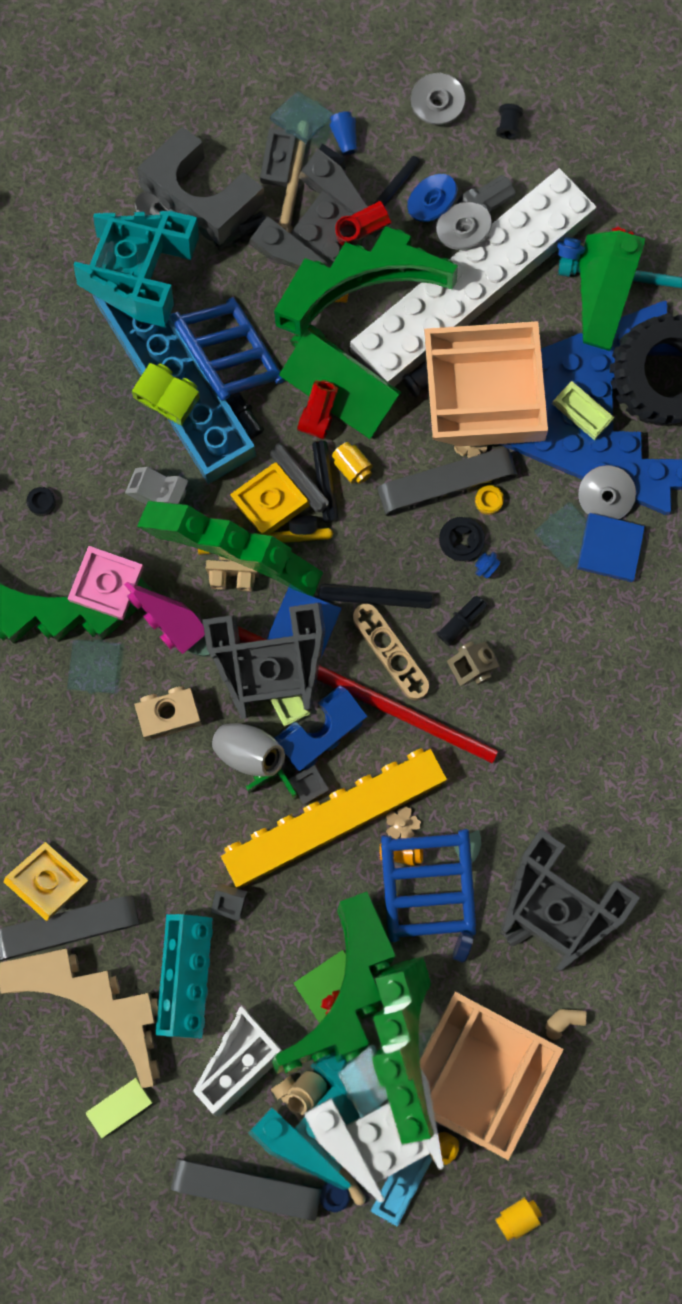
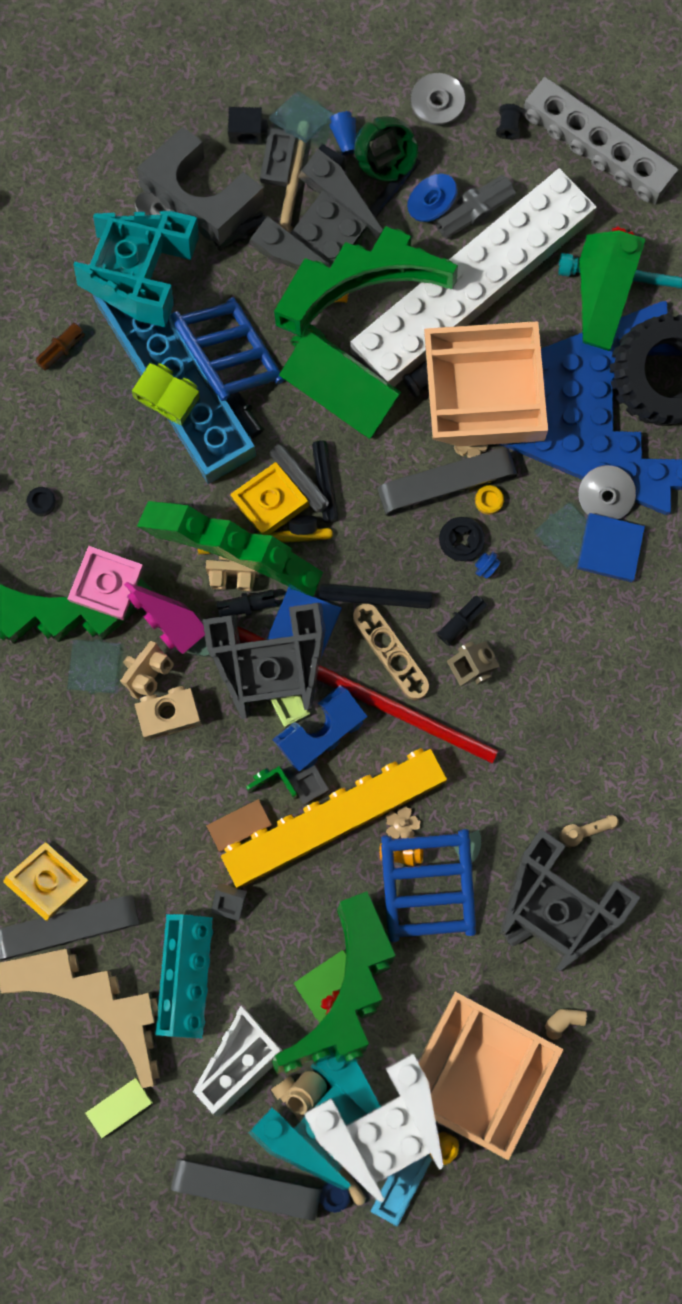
(60, 346): none -> reddish brown axle
(142, 670): none -> tan hips
(152, 486): light grey brick -> none
(238, 825): none -> medium nougat tile
(246, 125): none -> black brick
(246, 603): none -> black pin
(248, 749): light grey piece -> none
(317, 415): red piece -> none
(352, 463): yellow brick -> none
(362, 1083): clear light blue piece -> none
(365, 222): red piece -> none
(392, 162): none -> dark green piece
(398, 1060): green arch -> none
(462, 947): dark blue tile -> none
(464, 225): light grey dish -> none
(519, 1219): yellow brick -> none
(570, 248): blue plate -> none
(573, 835): none -> tan piece
(583, 410): yellowish green tile -> none
(594, 127): none -> light grey brick

